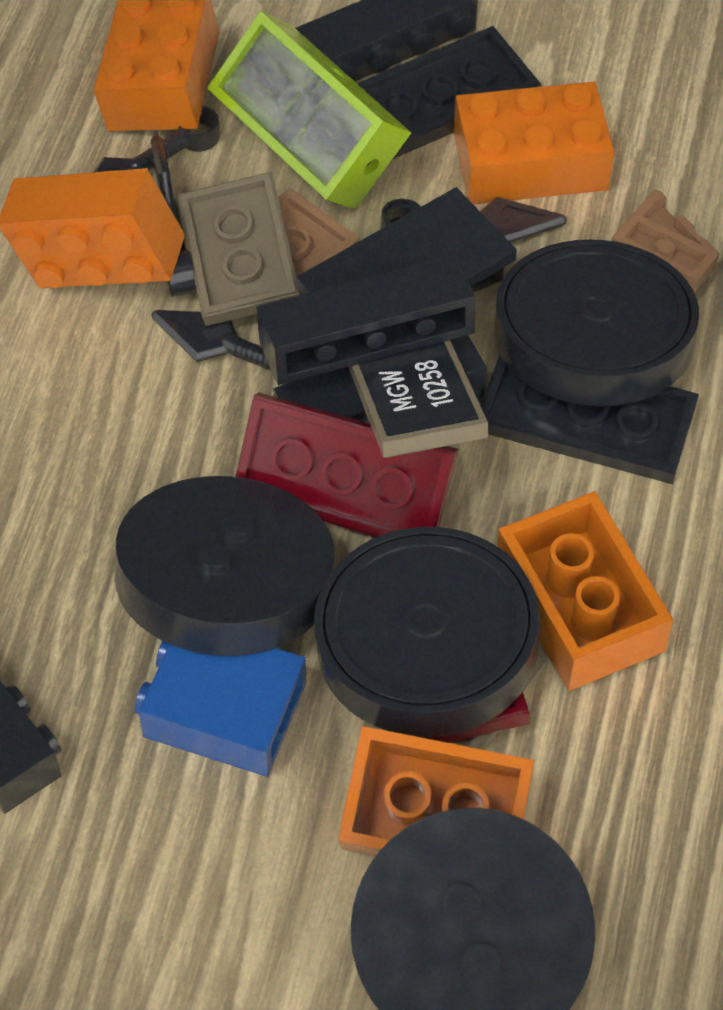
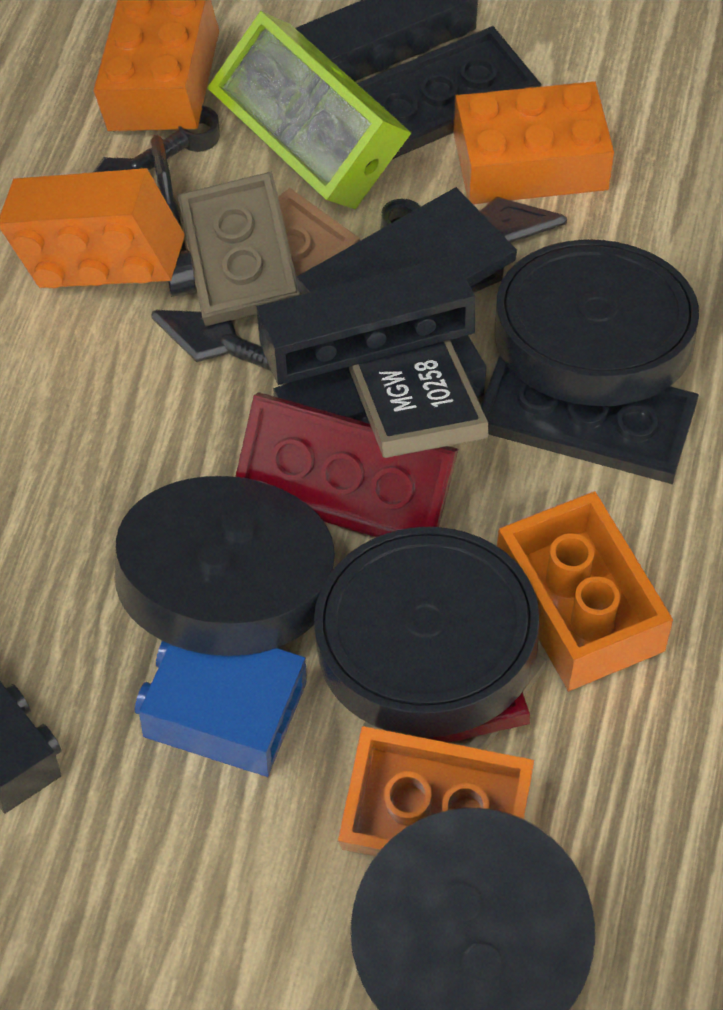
(669, 238): medium nougat wing -> none

